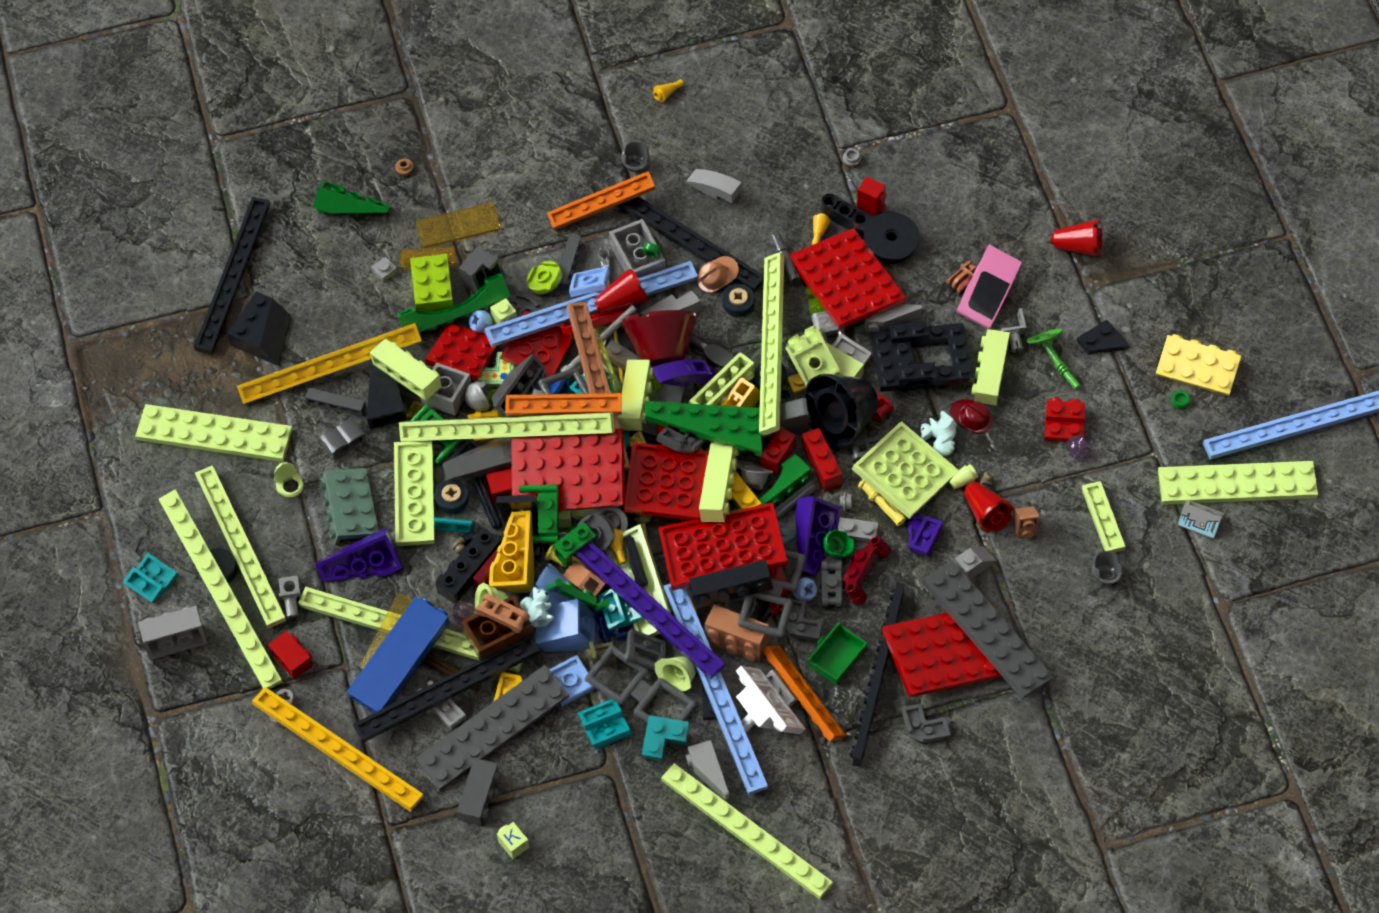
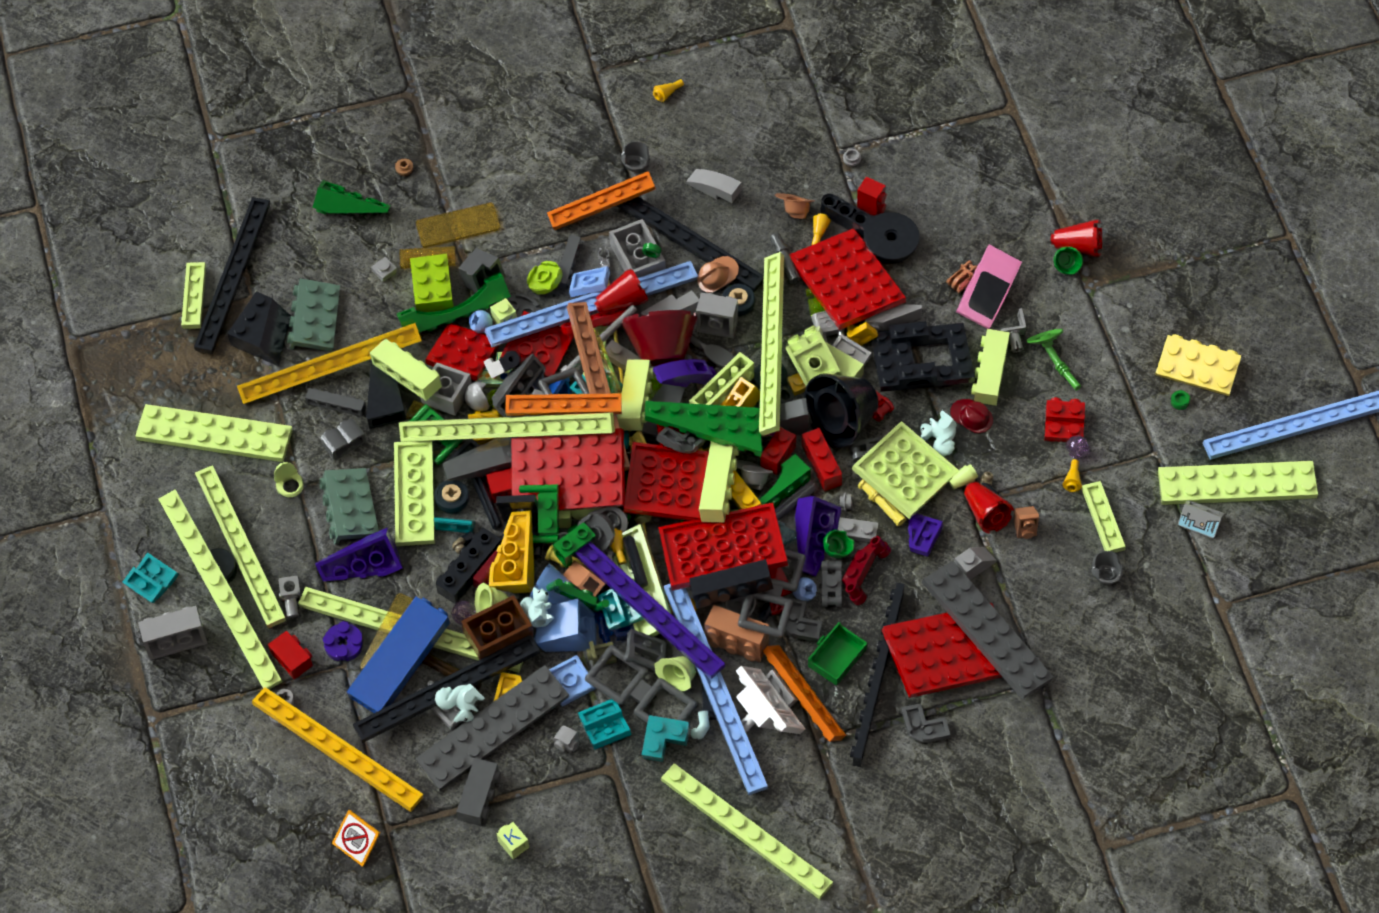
(193, 295): none -> yellowish green plate
(314, 315): none -> sand green bracket
(343, 652): none -> dark purple plate
(356, 838): none -> piece
(461, 696): none -> light aqua animal
(502, 612): nougat plate -> none
(509, 361): none -> leg
(566, 739): none -> light grey plate
(703, 726): none -> light aqua arm
(707, 768): light grey slope -> none
(717, 315): none -> light grey brick
(794, 205): none -> nougat piece
(862, 333): none -> yellow bracket
(1068, 260): none -> green hair
(1072, 481): none -> yellow cone
(1102, 339): black wing -> none

